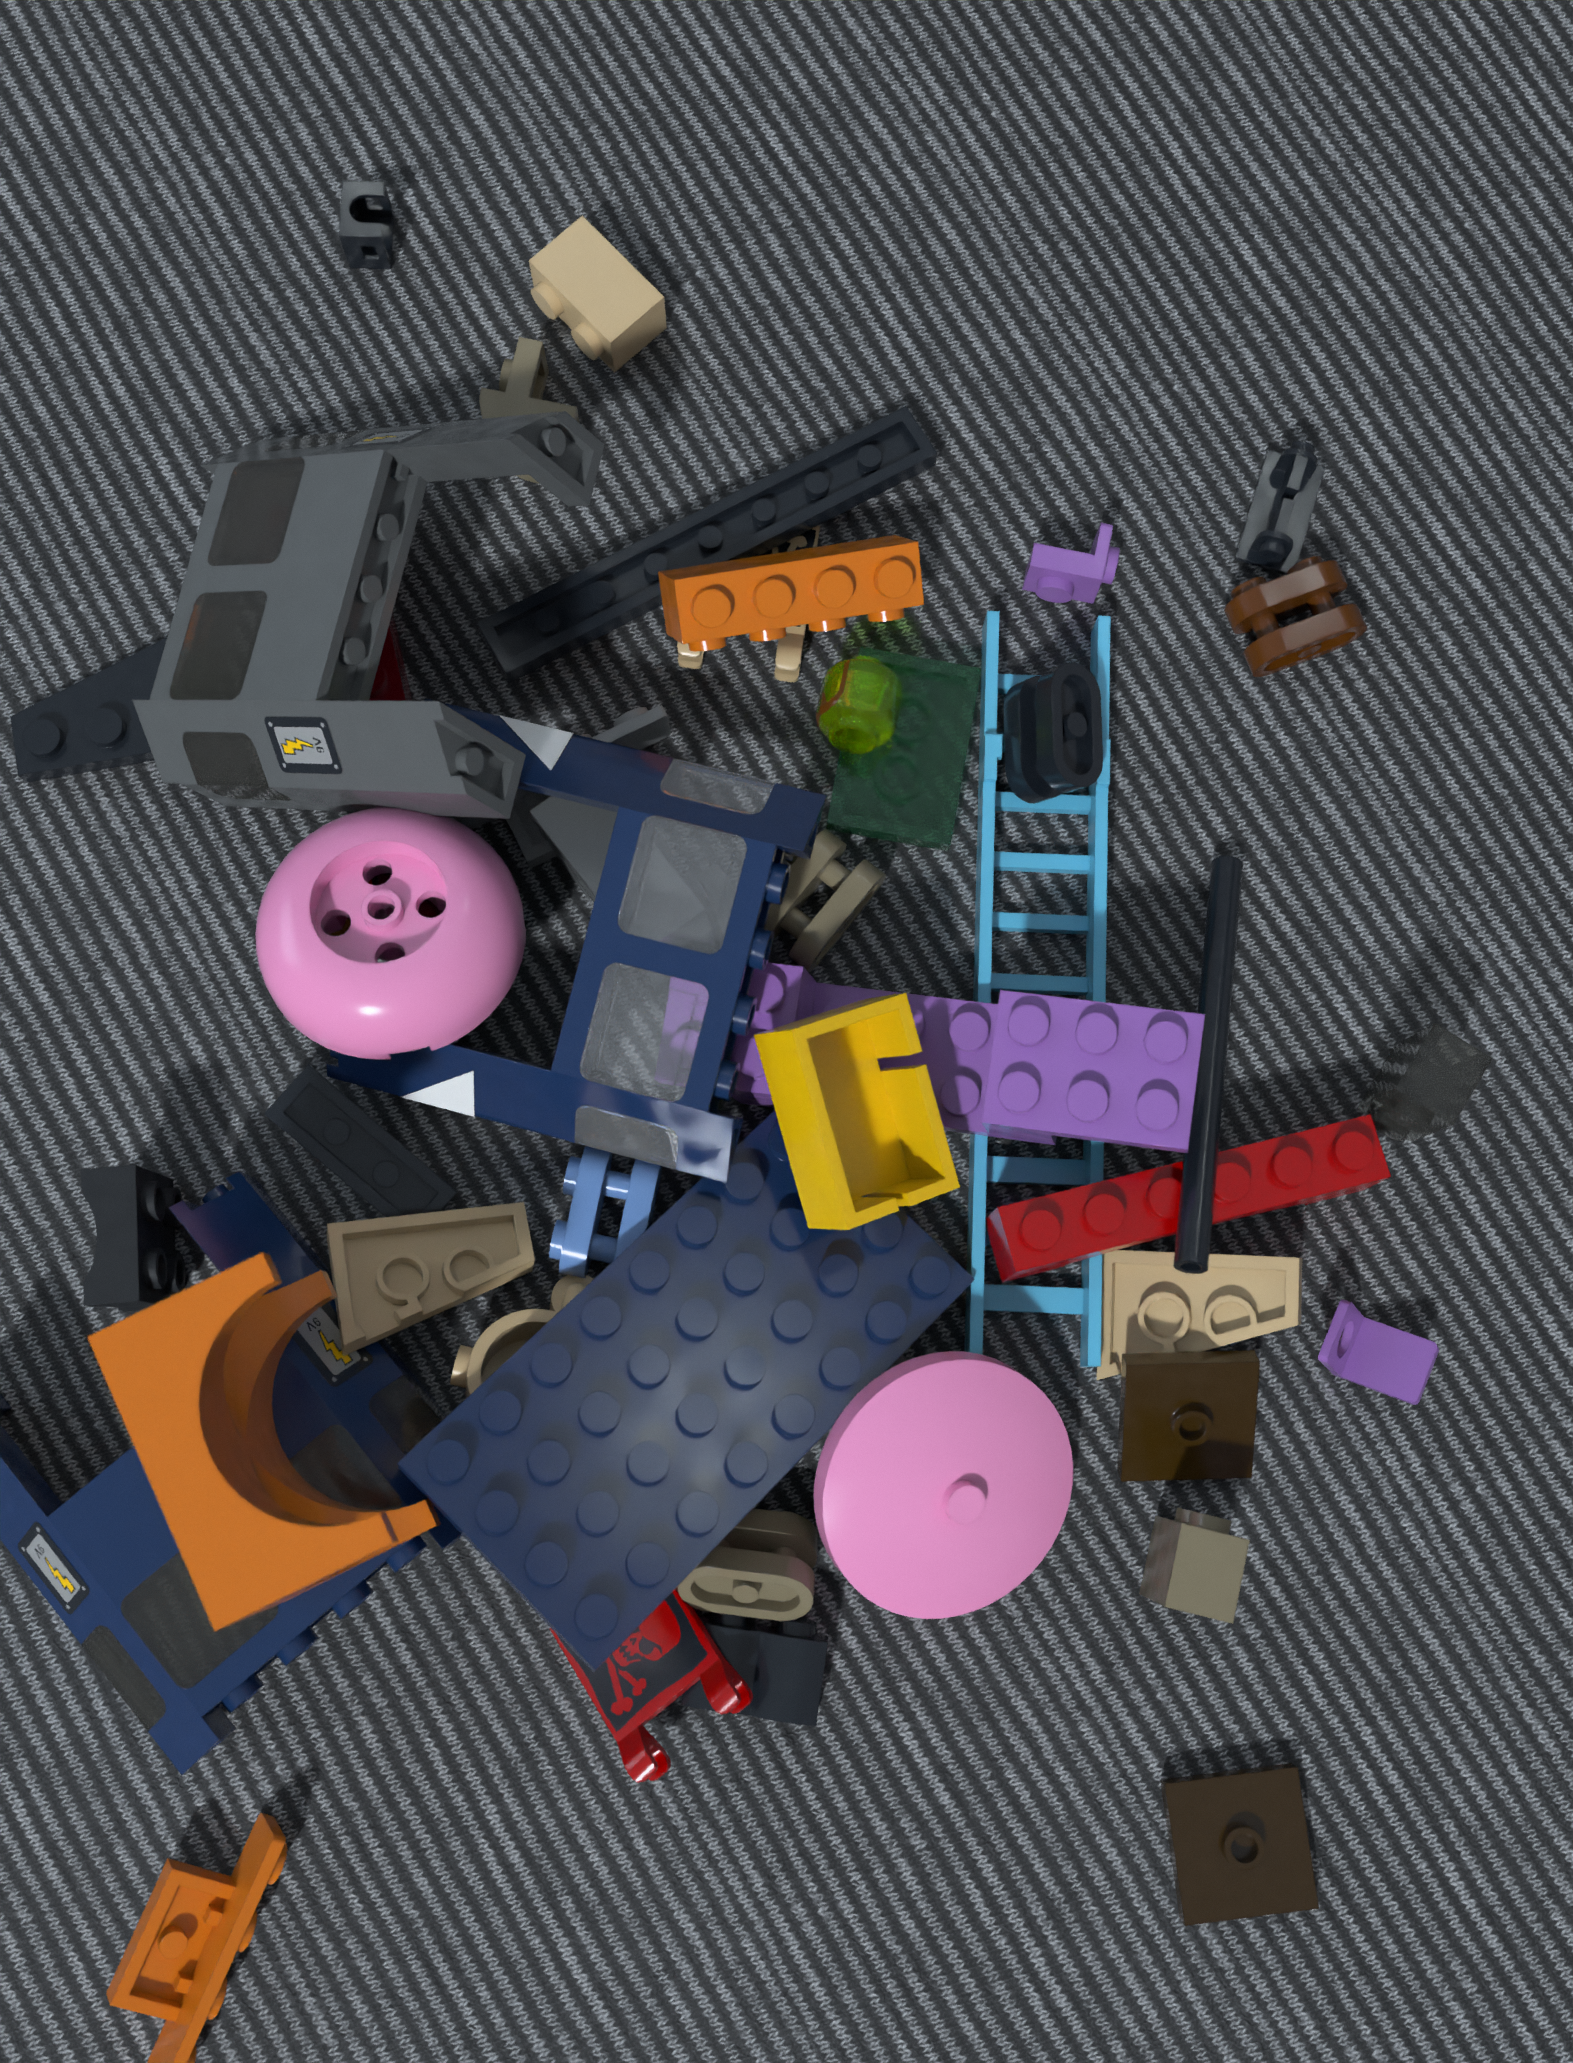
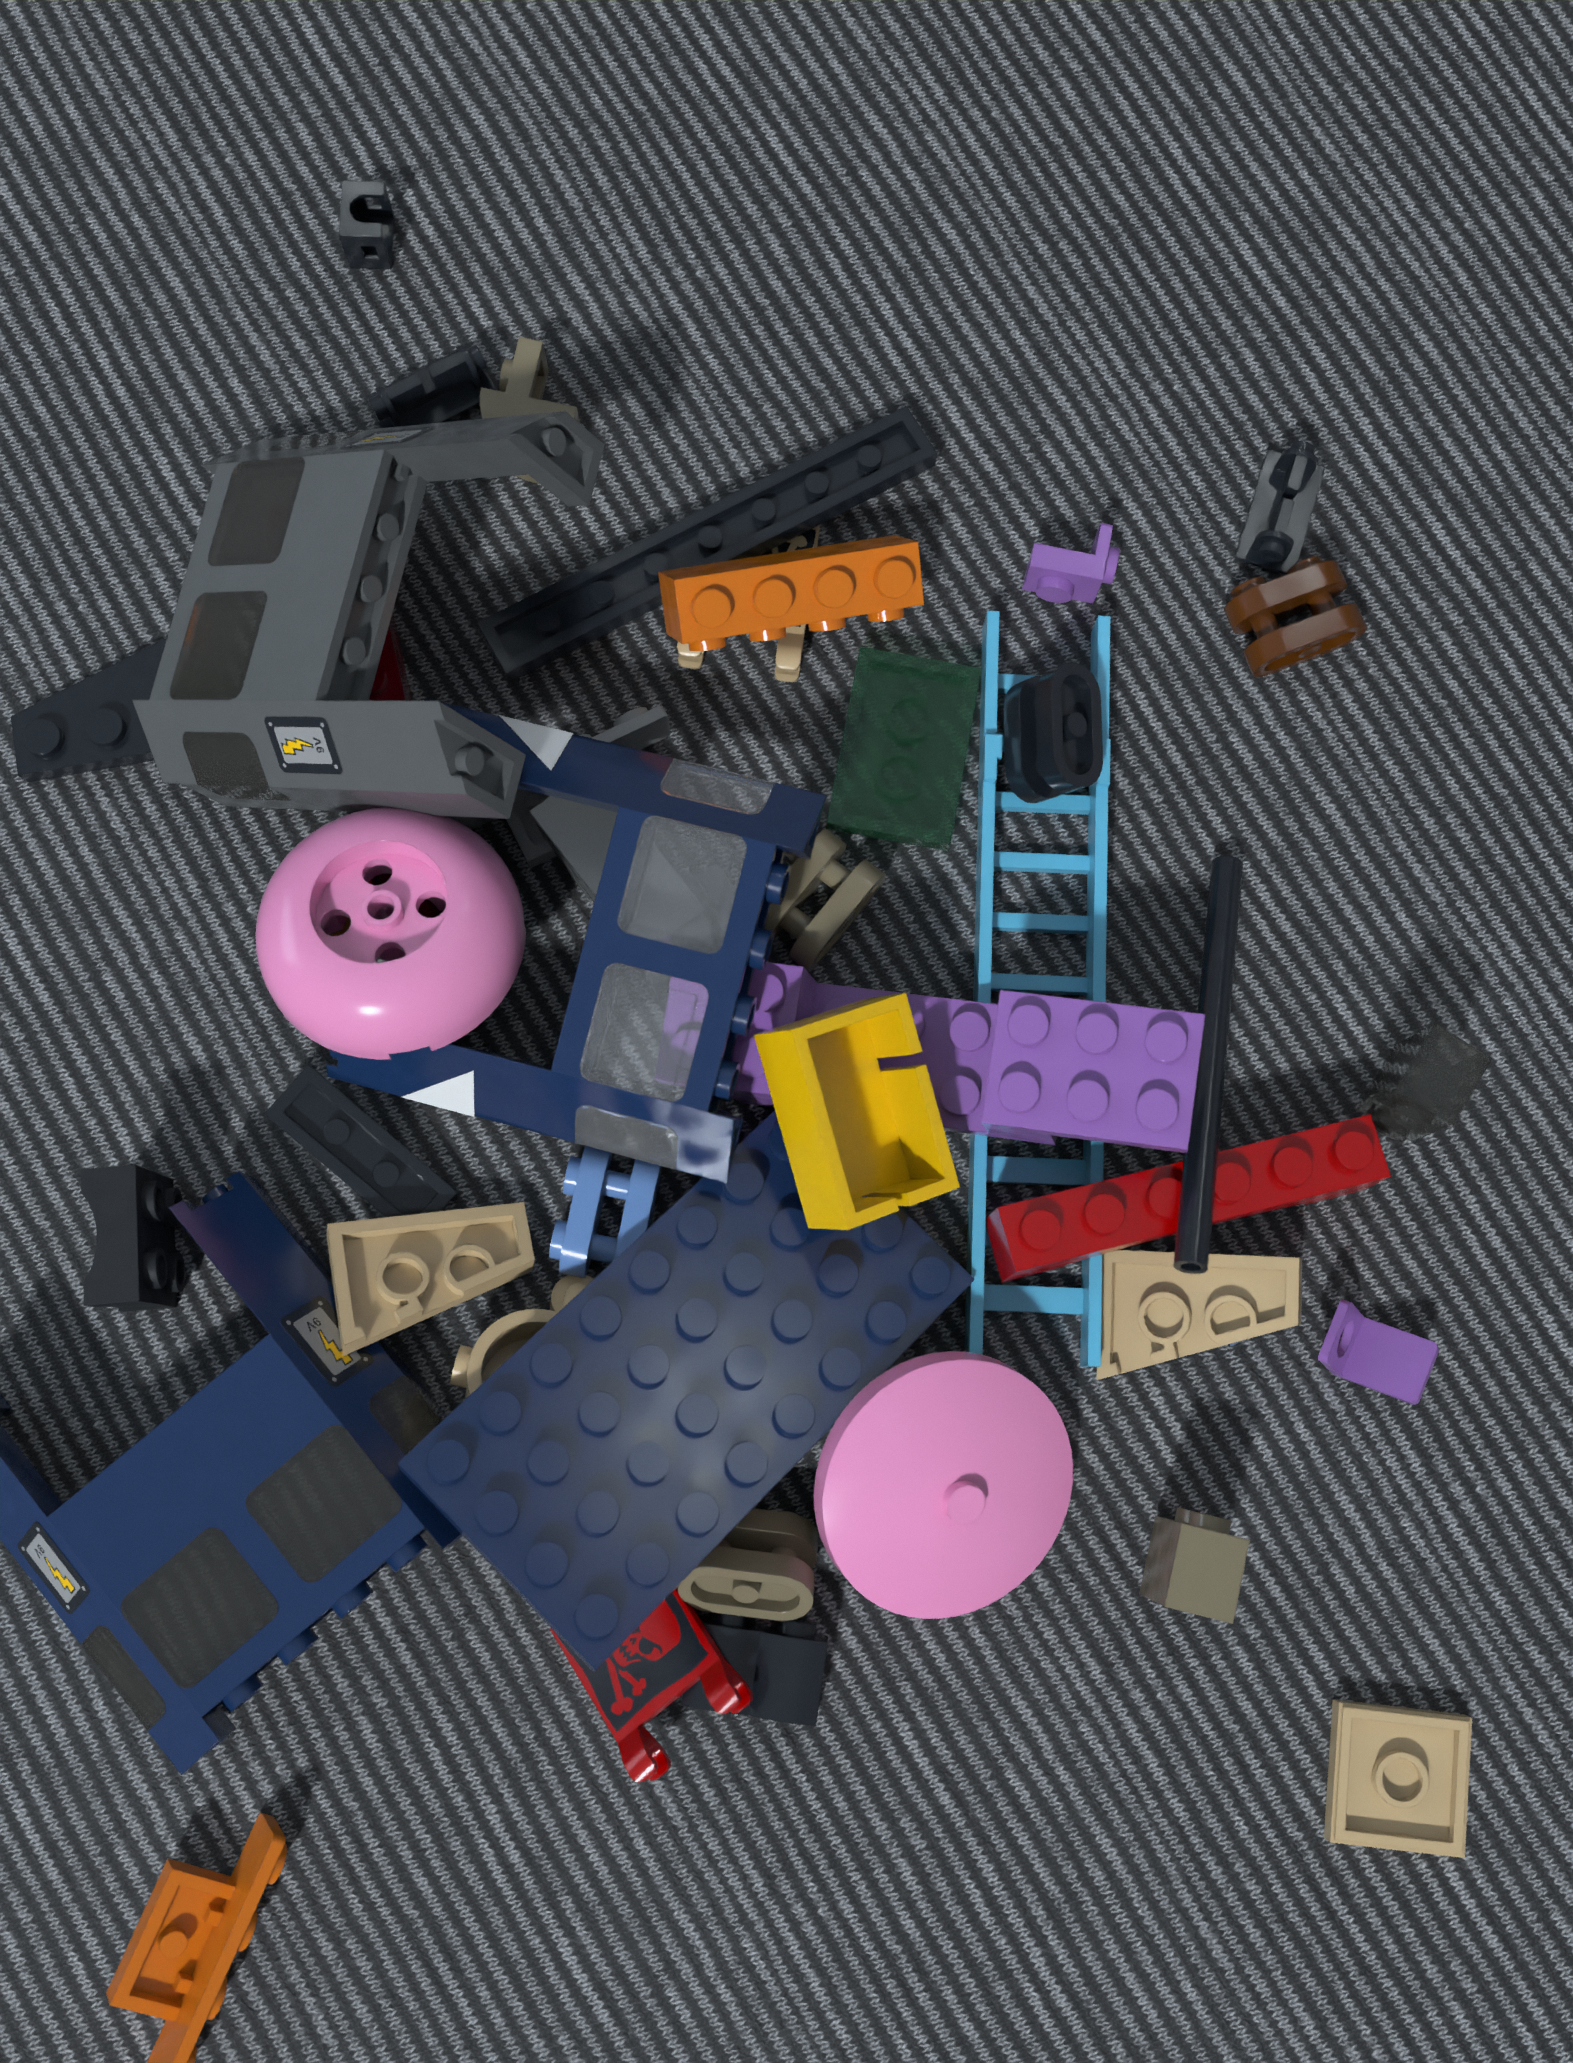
(200, 1413): orange piece -> none
(434, 392): none -> black hinge
(597, 295): tan brick -> none
(859, 704): clear neon green head -> none
(1187, 1415): dark brown plate -> none
(1239, 1844): dark brown plate -> none
(1398, 1778): none -> tan tile

